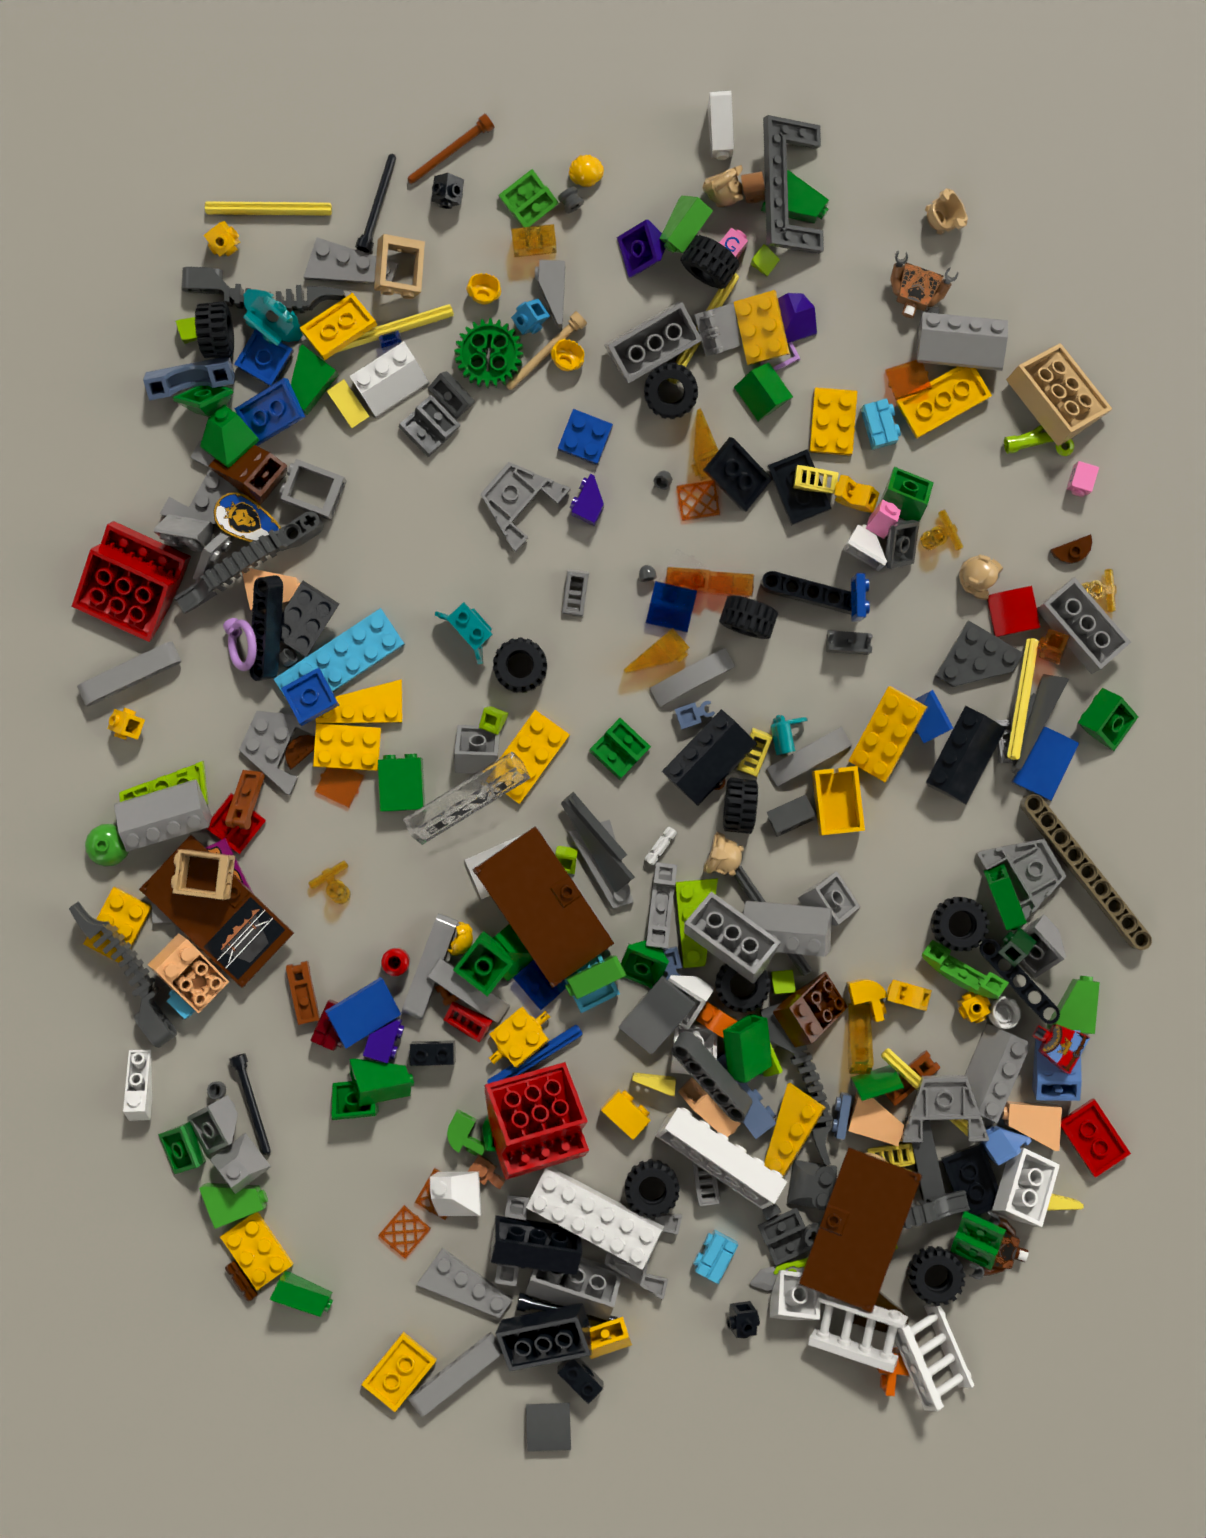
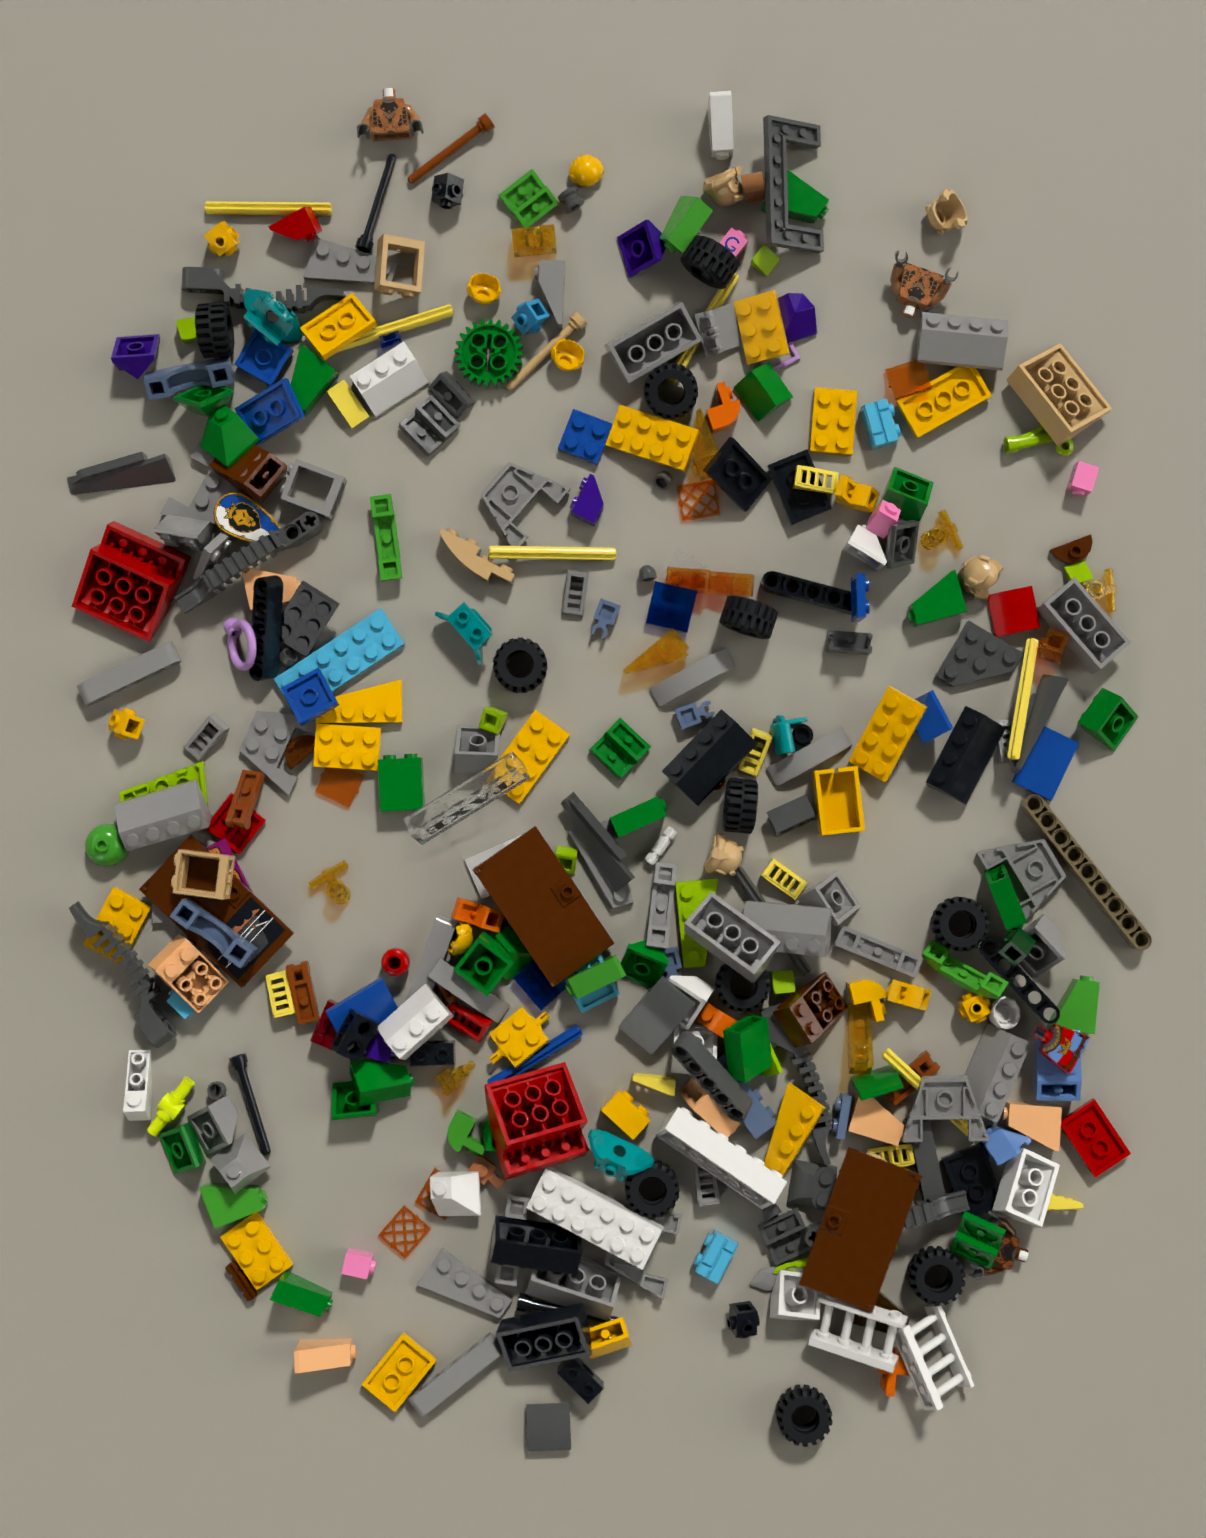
(123, 473): none -> dark grey wedge
(135, 353): none -> dark purple slope
(170, 1106): none -> neon yellow pin
(200, 921): none -> sand blue arch
(218, 724): none -> light grey slope
(274, 1003): none -> light yellow slope
(299, 225): none -> red slope
(323, 1354): none -> light nougat slope
(349, 1033): none -> black brick
(358, 1264): none -> bright pink brick
(386, 537): none -> bright green slope
(390, 119): none -> torso
(414, 1022): none -> white slope
(450, 1080): none -> clear yellow piece
(468, 555): none -> tan slope
(477, 914): none -> orange brick
(556, 553): none -> light yellow axle
(605, 615): none -> sand blue plate
(606, 1145): none -> teal piece
(639, 816): none -> green brick
(652, 438): none -> yellow plate
(726, 413): none -> orange brick
(769, 868): none -> light yellow slope
(802, 734): none -> black plate
(809, 1432): none -> black tyre
(878, 951): none -> light grey slope
(939, 602): none -> green slope
(1079, 571): none -> lime slope

